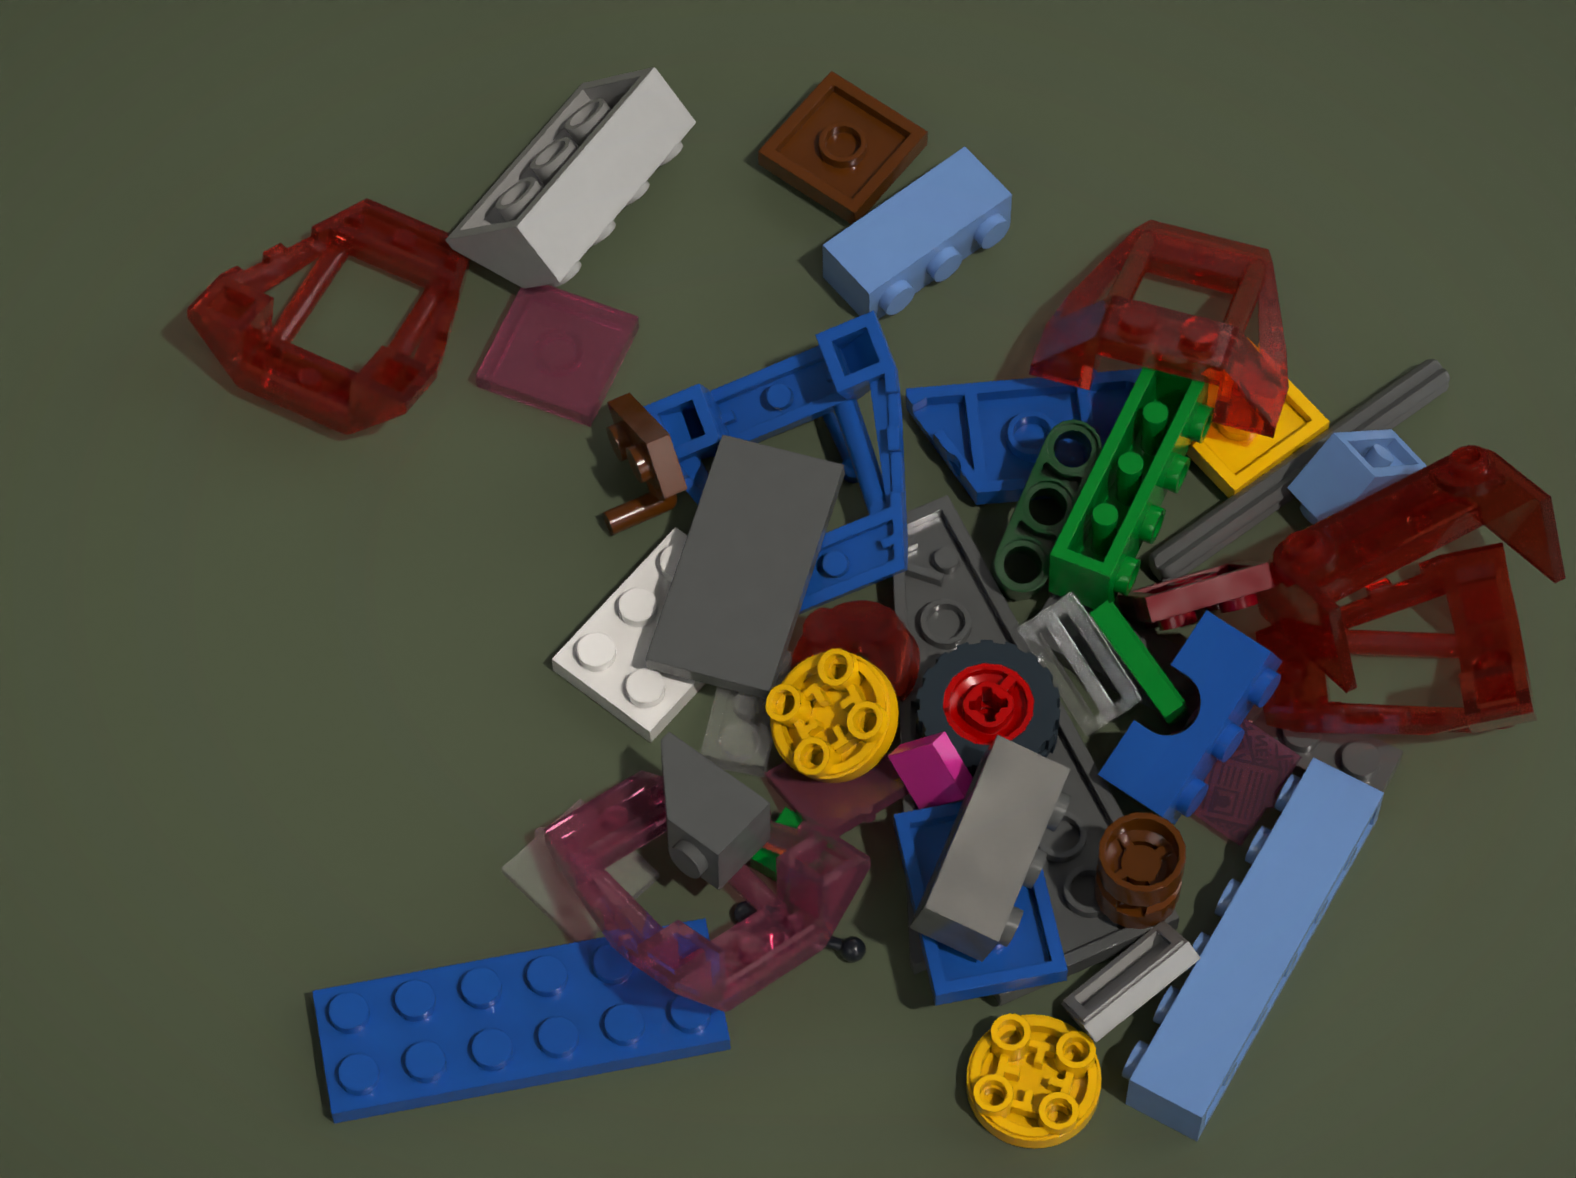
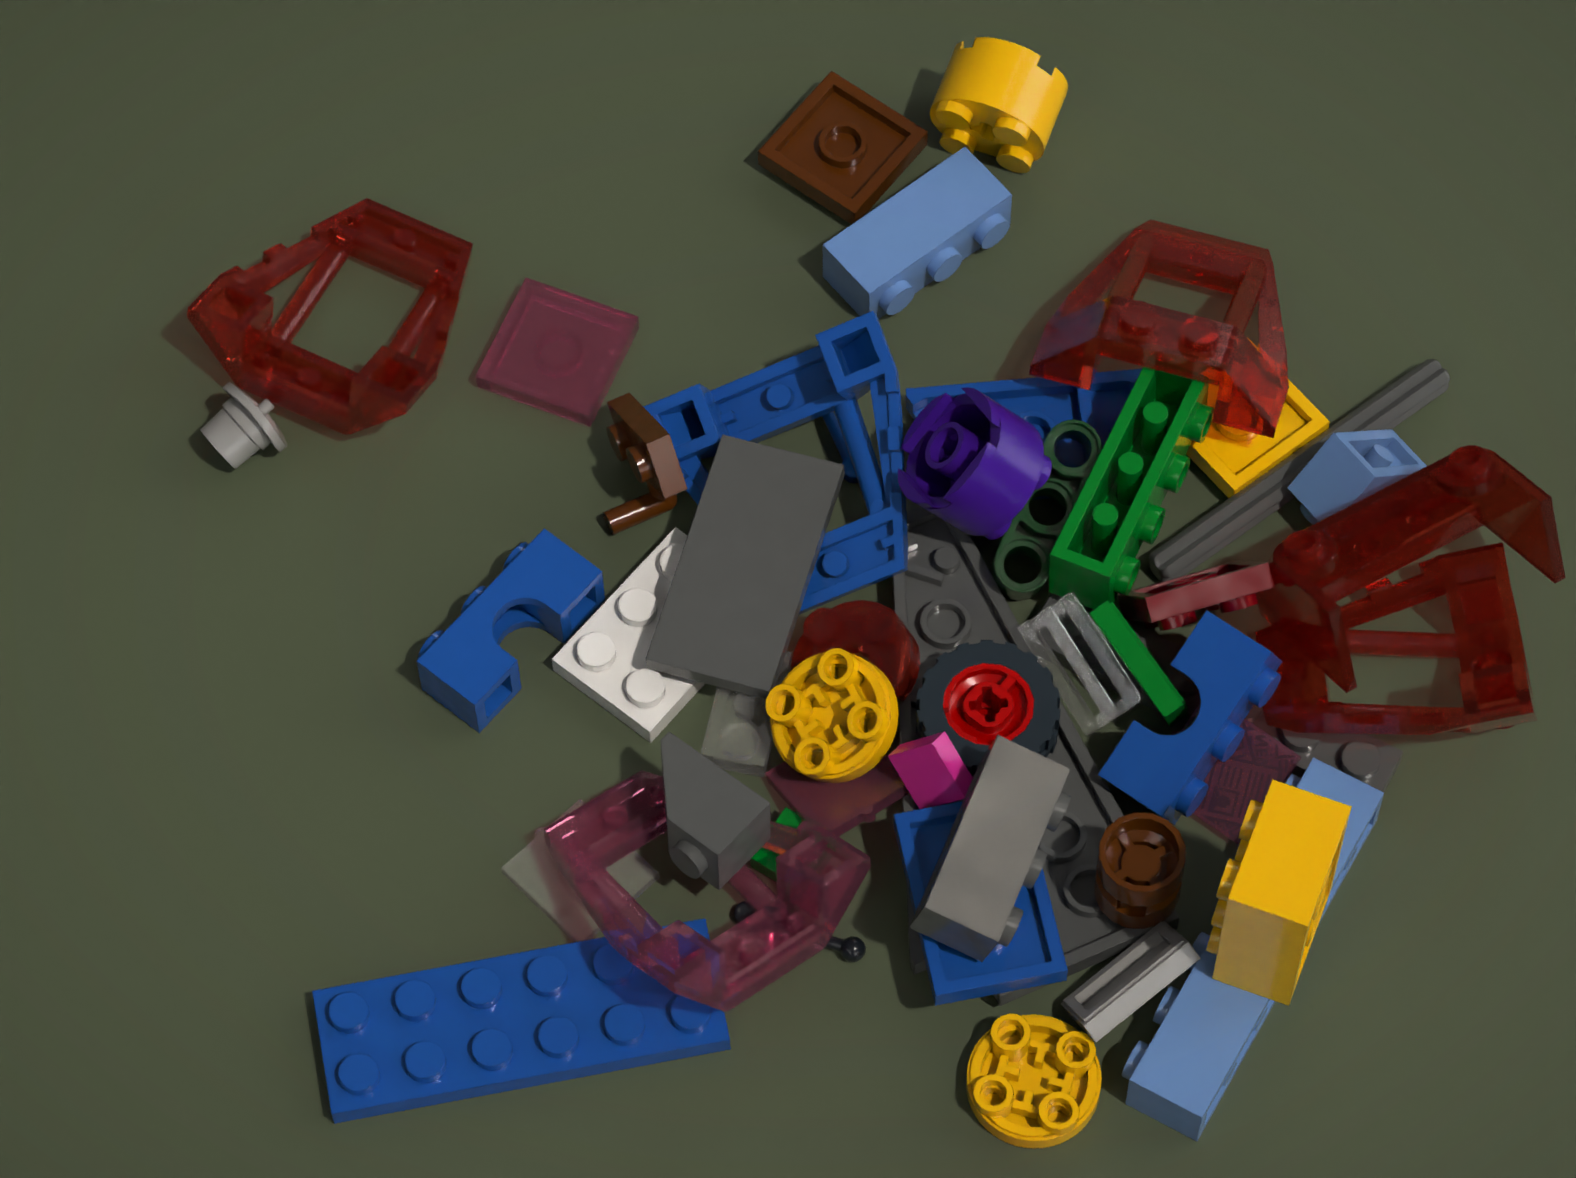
(242, 427): none -> light grey piece
(540, 588): none -> blue arch
(575, 179): light grey slope -> none
(972, 462): none -> dark purple brick
(998, 102): none -> yellow brick
(1276, 890): none -> yellow brick

